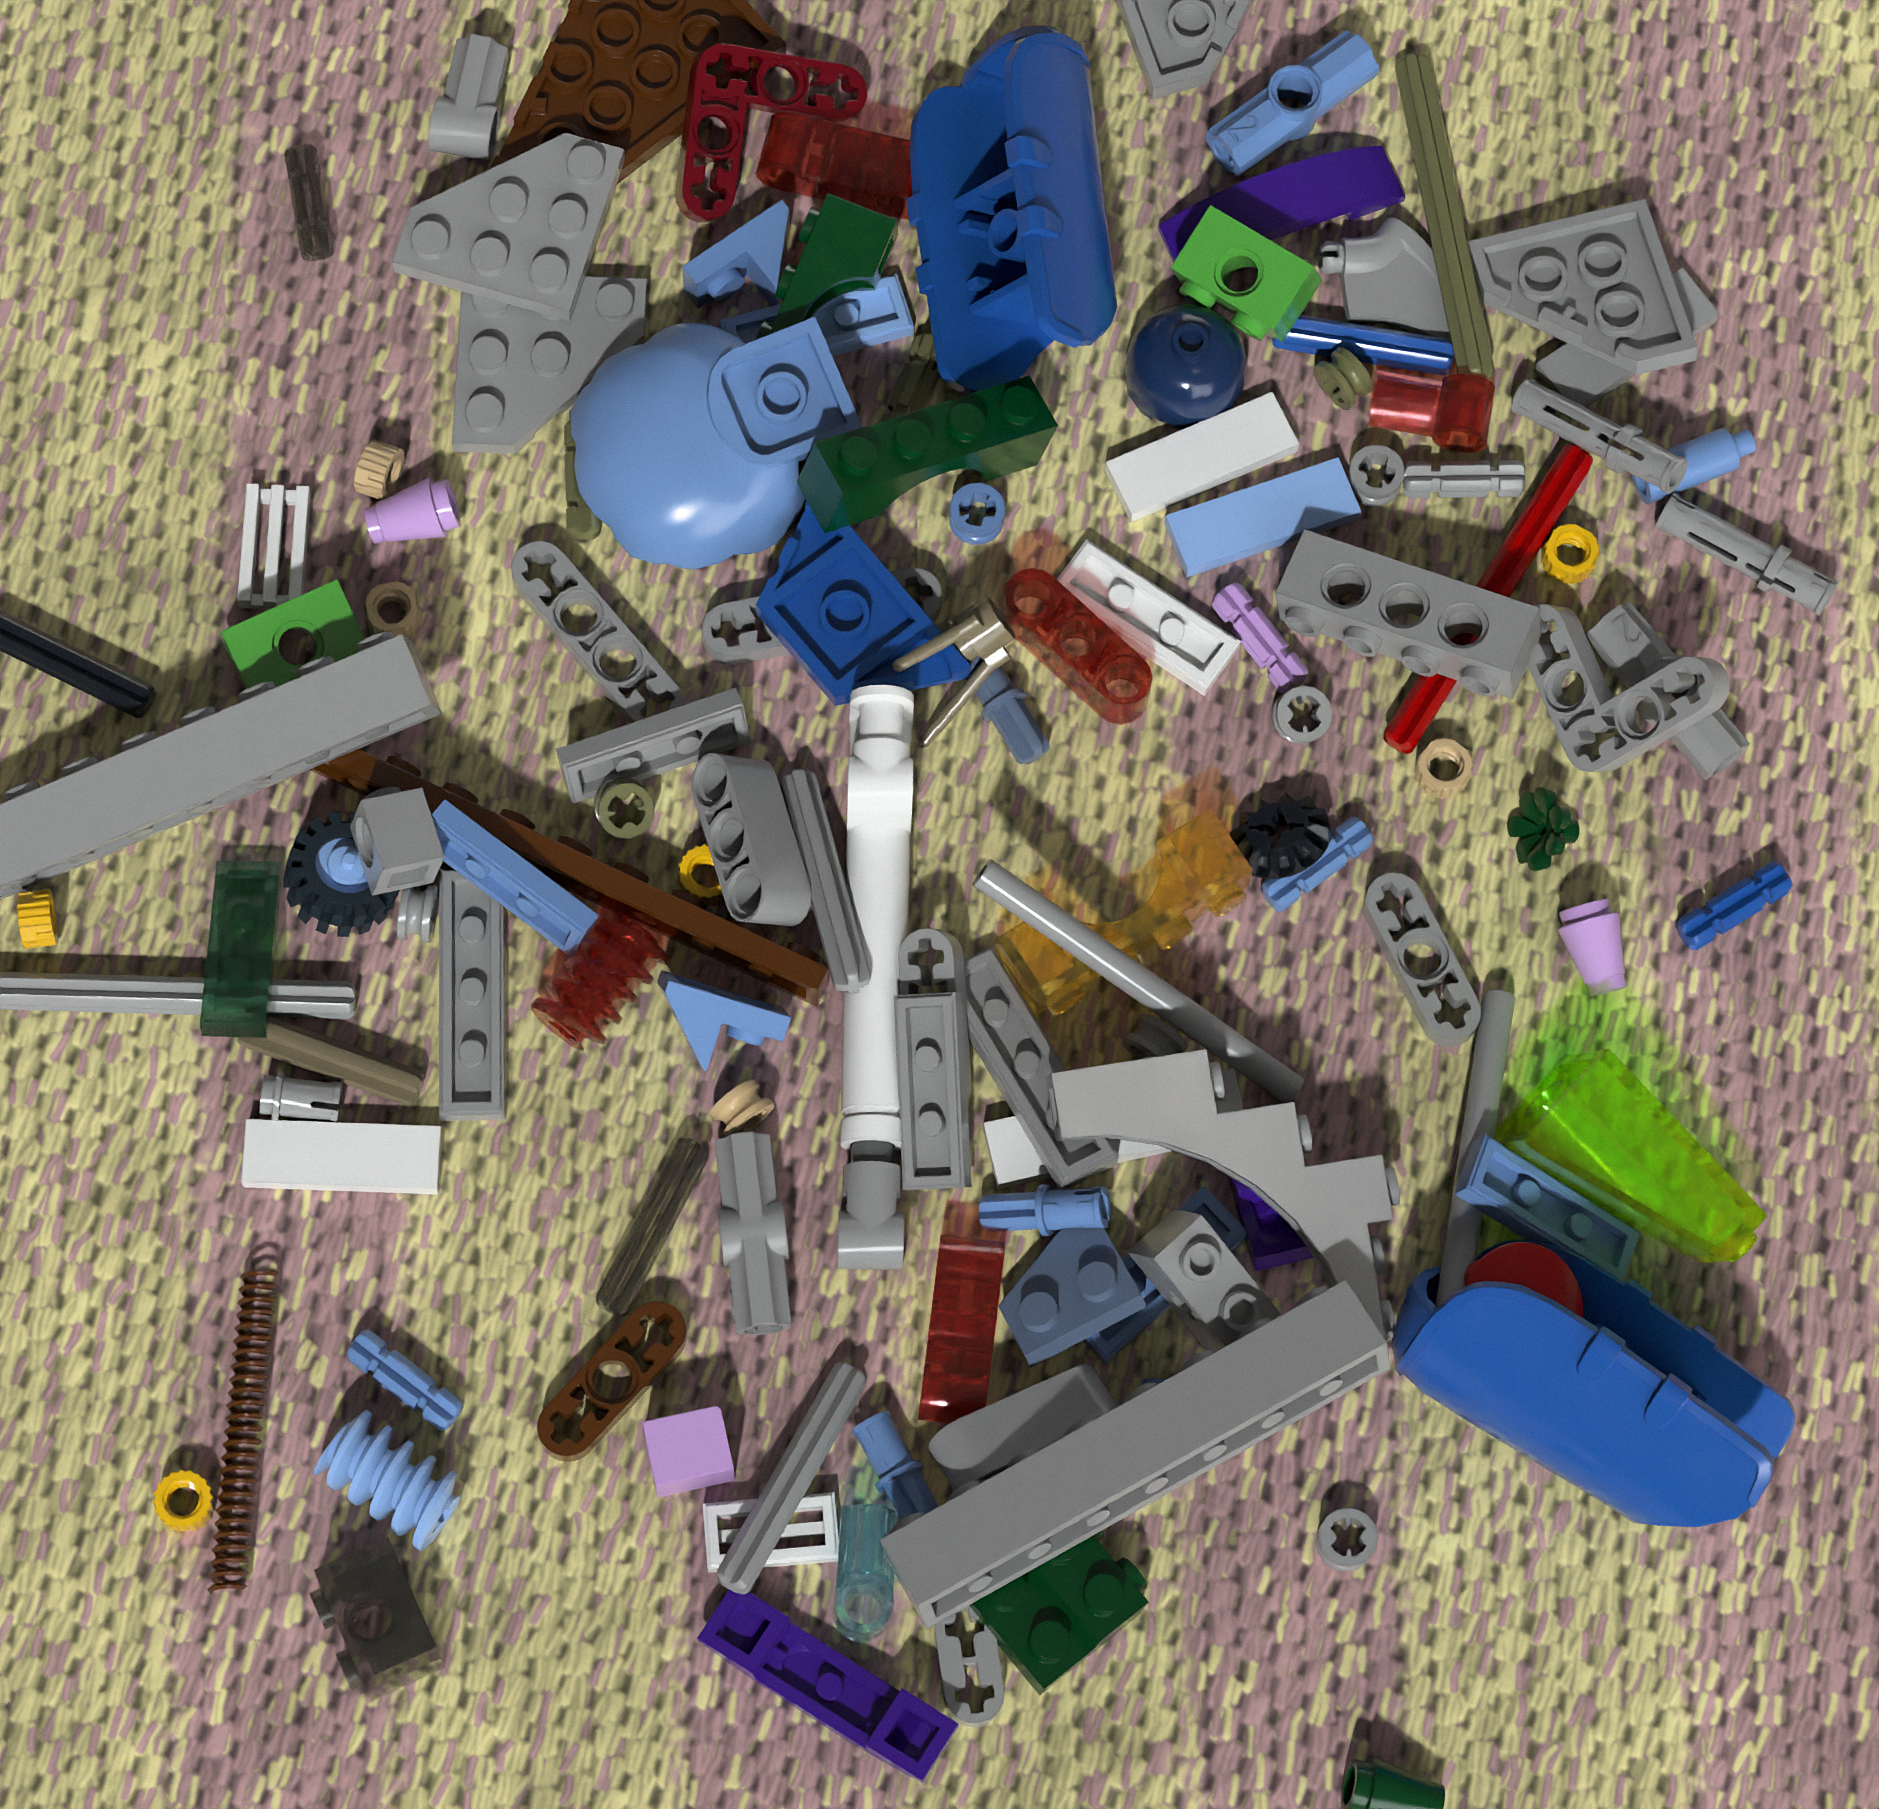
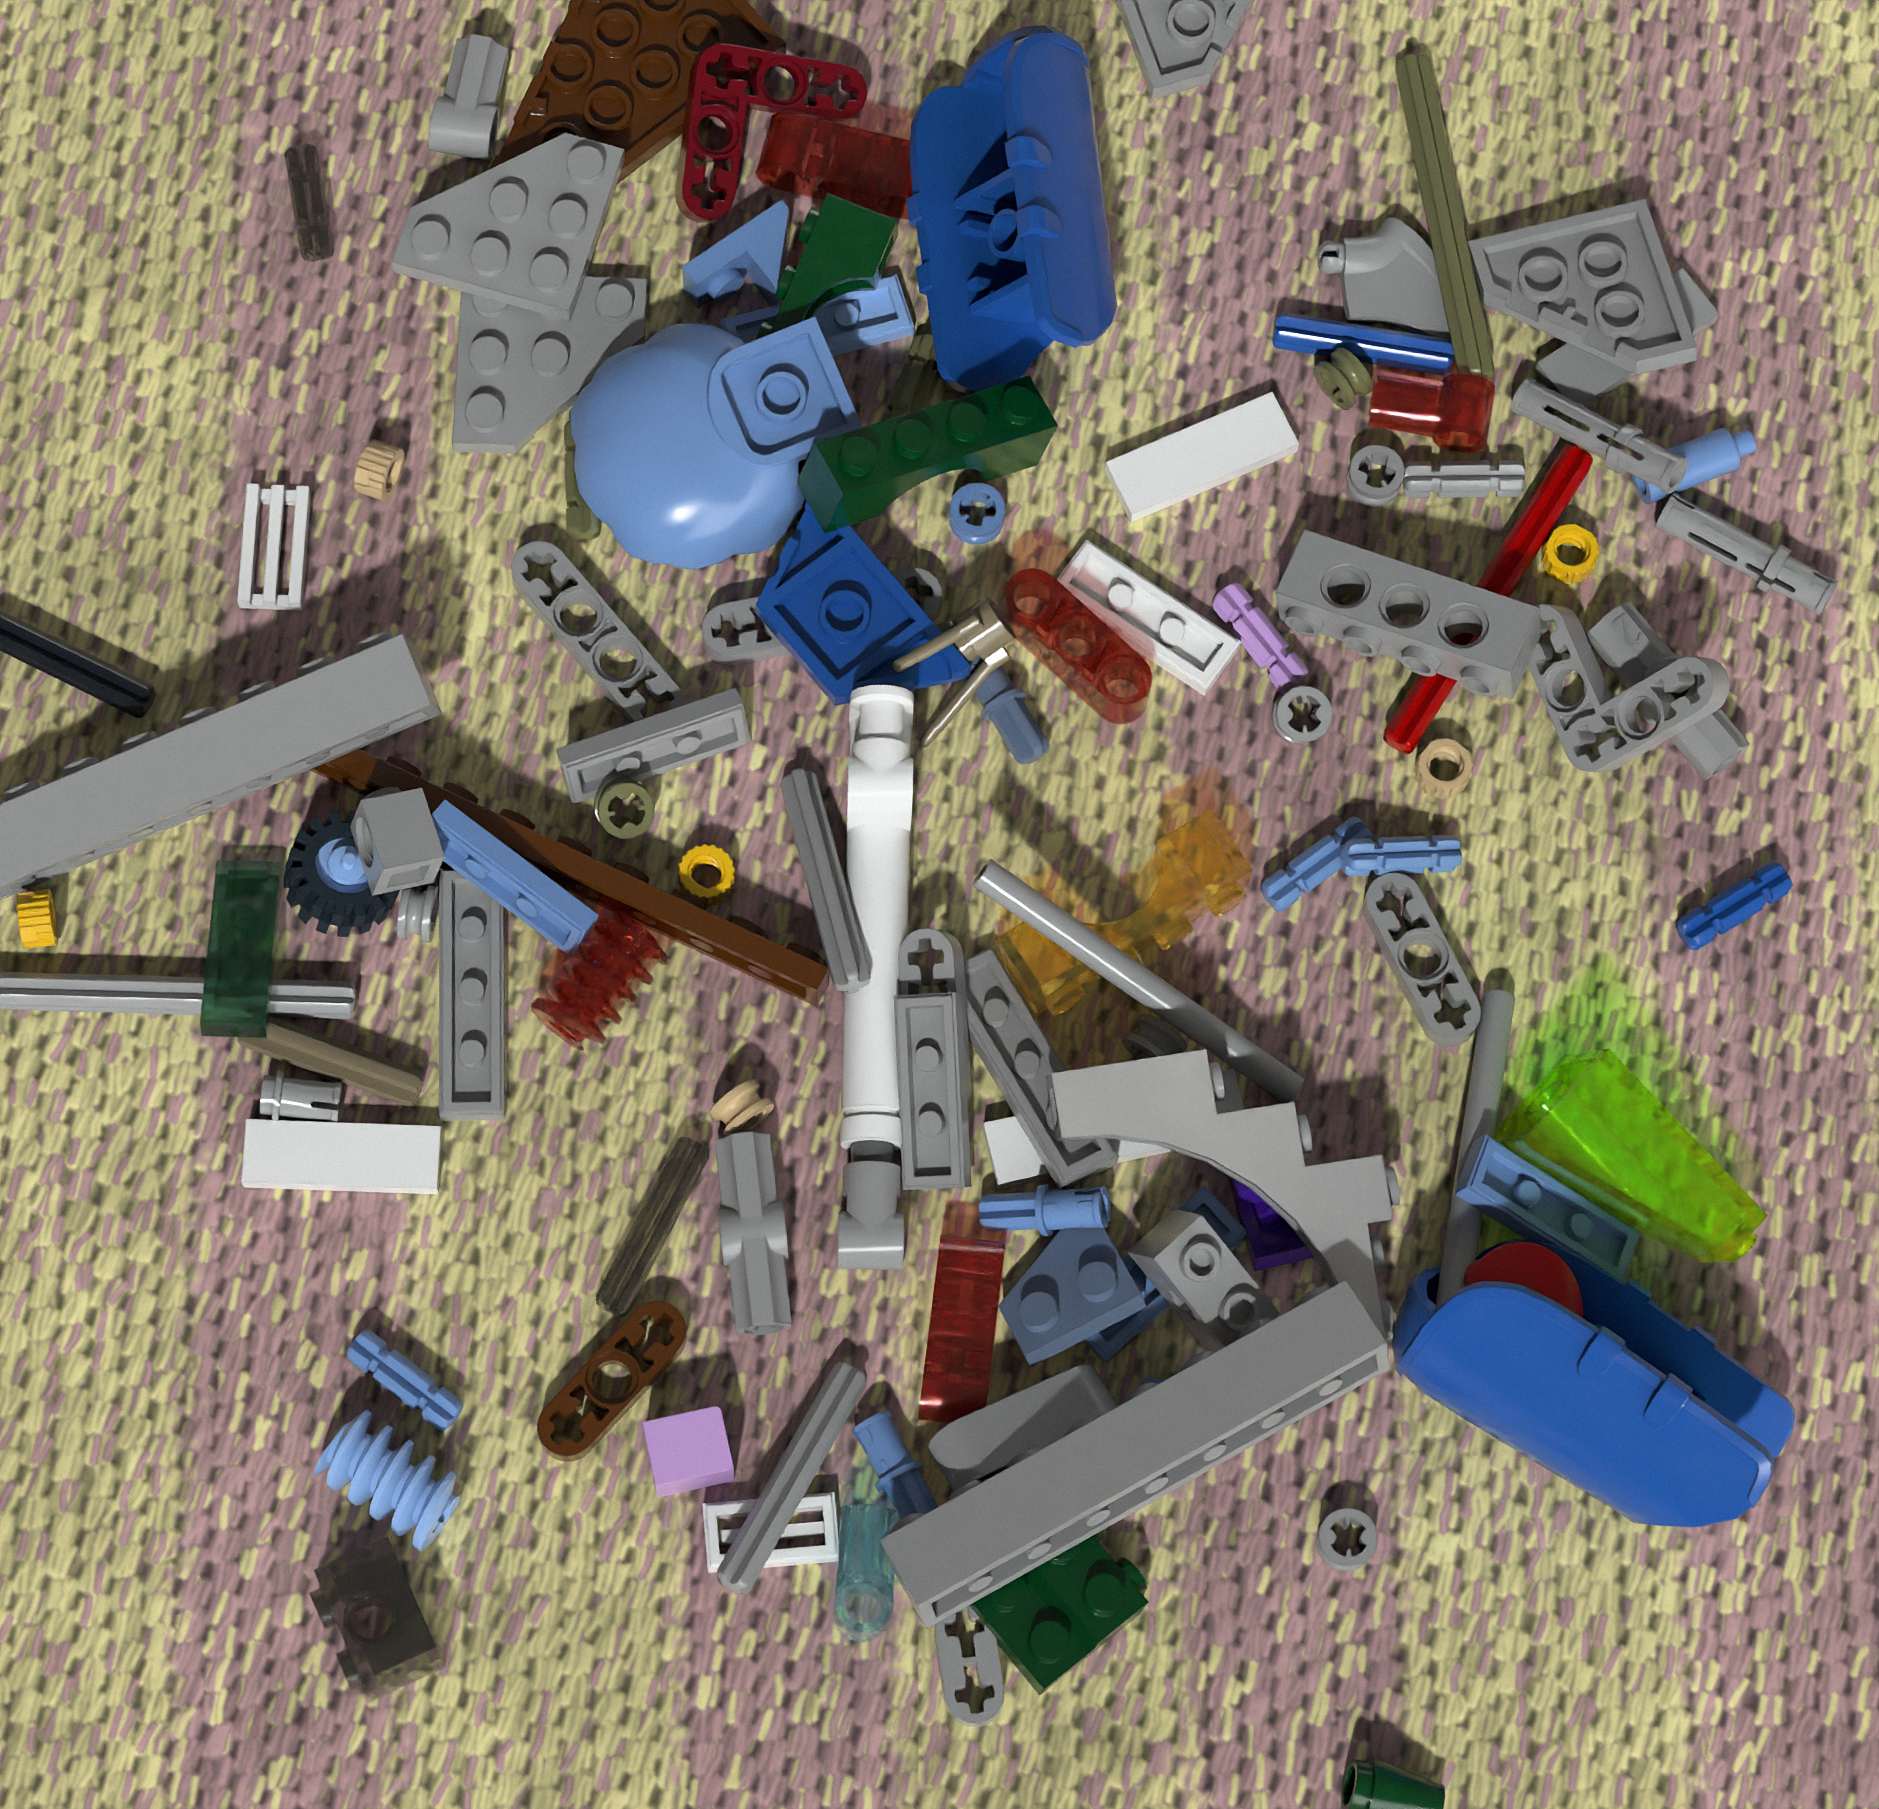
(166, 1490): yellow axle -> none
(238, 1426): reddish brown piece -> none
(319, 613): bright green brick -> none
(398, 593): tan axle -> none
(414, 513): lavender cone -> none
(704, 1008): medium blue slope -> none
(751, 840): light grey beam -> none
(827, 1685): dark purple slope -> none
(1185, 365): dark blue cylinder -> none
(1221, 248): bright green brick -> none
(1262, 517): light blue tile -> none
(1297, 196): dark purple slope -> none
(1297, 847): black gear -> none
(1317, 82): medium blue piece -> none
(1400, 855): none -> medium blue axle
(1542, 829): dark green plant -> none
(1595, 945): lavender cone -> none

